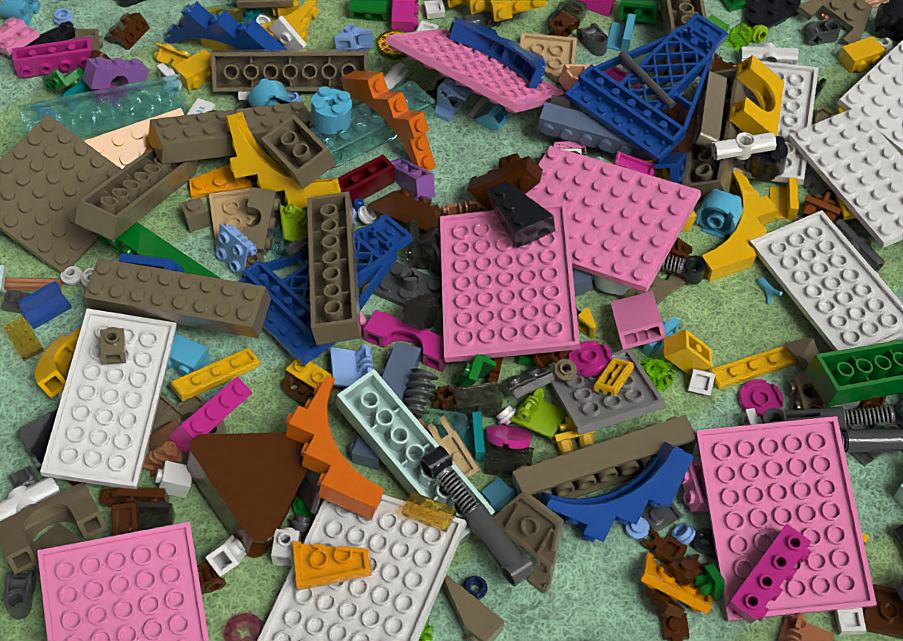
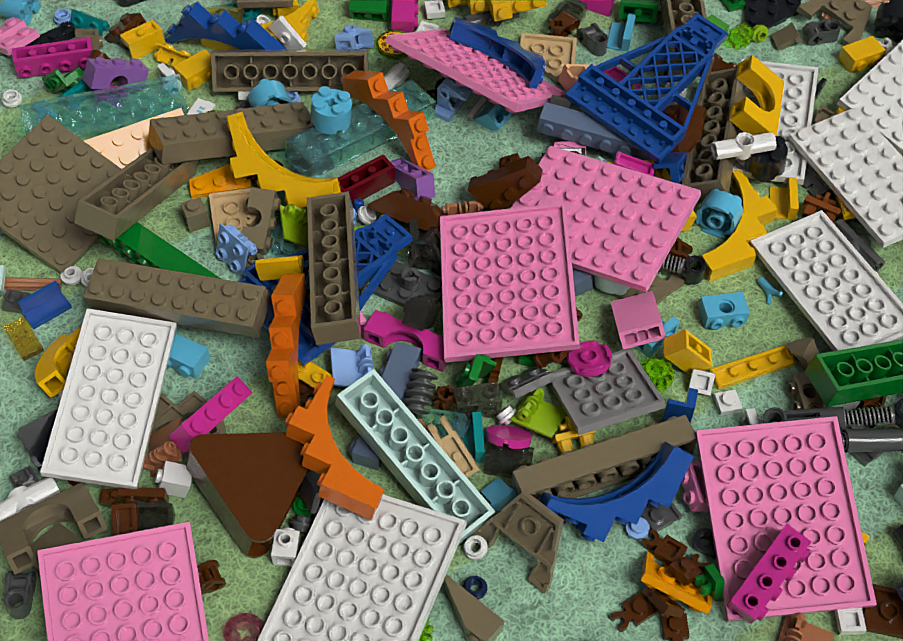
(11, 98): none -> white plate
(84, 21): none -> teal hinge
(113, 345): dark tan brick -> none
(143, 39): none -> yellow panel
(162, 263): blue plate -> none
(215, 374): yellow tile -> none
(226, 555): white brick -> none
(275, 267): none -> yellow panel
(284, 336): none -> orange arch
(297, 246): dark grey axle -> none
(298, 151): dark tan brick -> none
(326, 565): light orange wing -> none
(429, 511): clear yellow plate -> none
(472, 541): none -> white plate
(513, 563): piece -> none
(520, 214): black wedge -> none
(565, 376): dark tan plate -> none
(586, 323): yellow slope -> none
(617, 378): yellow tile -> none
(636, 610): none -> reddish brown plate
(647, 79): dark grey bar -> none
(678, 408): none -> blue panel
(683, 533): light blue plate -> none
(710, 110): dark tan beam -> none
(723, 310): none -> medium azure brick
(727, 402): none -> white plate
(752, 396): dark pink tile -> none
(769, 53): white piece -> none
(786, 37): none -> dark tan tile

